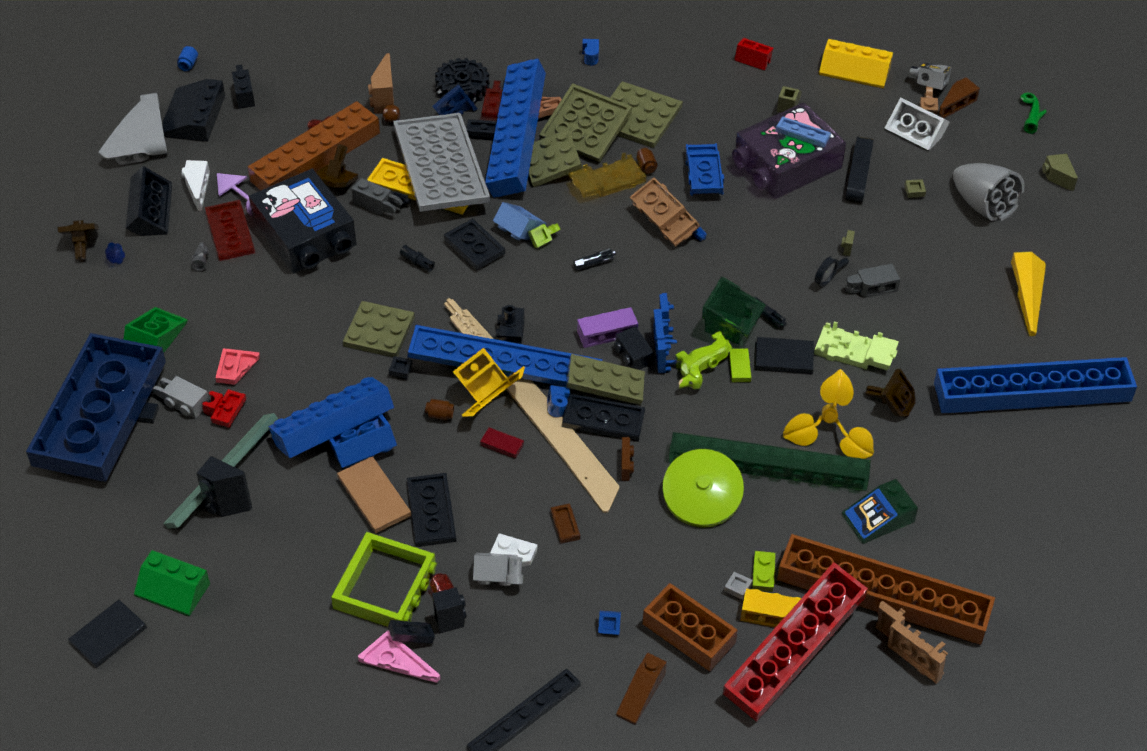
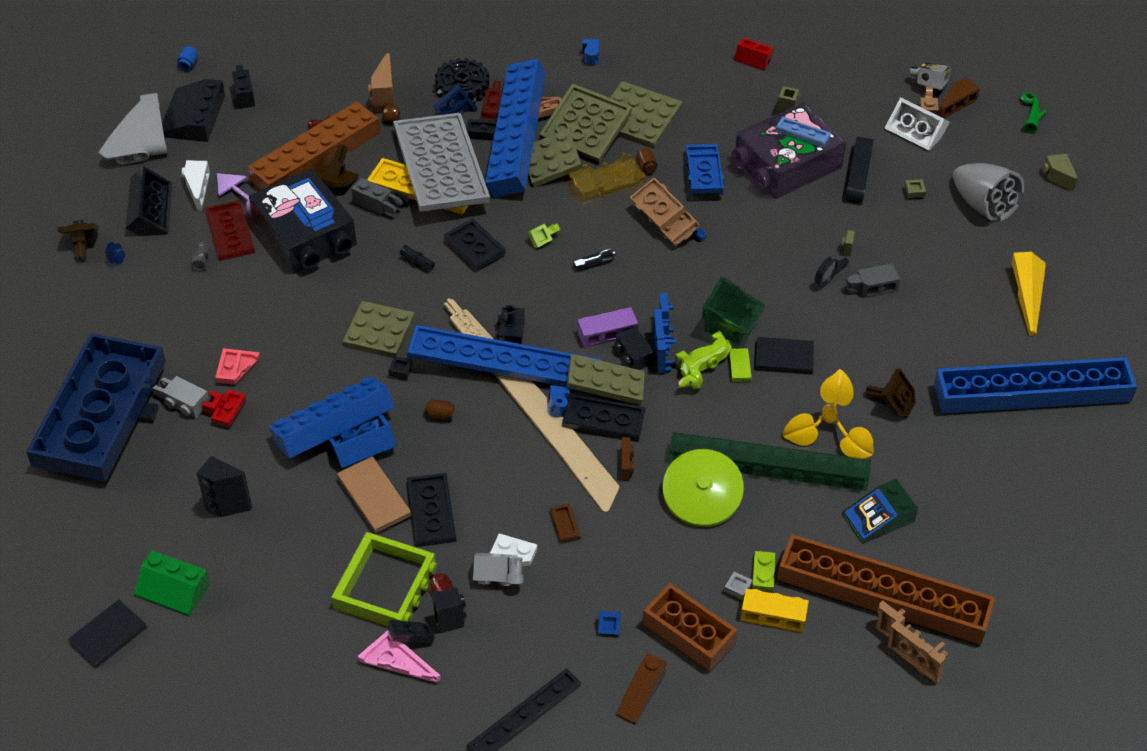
(155, 328): green slope -> none
(232, 459): sand green tile -> none
(484, 379): yellow piece -> none
(502, 442): dark red tile -> none
(516, 220): medium blue slope -> none
(773, 316): black piece -> none
(794, 641): red brick -> none
(855, 349): yellowish green piece -> none
(856, 63): yellow slope -> none

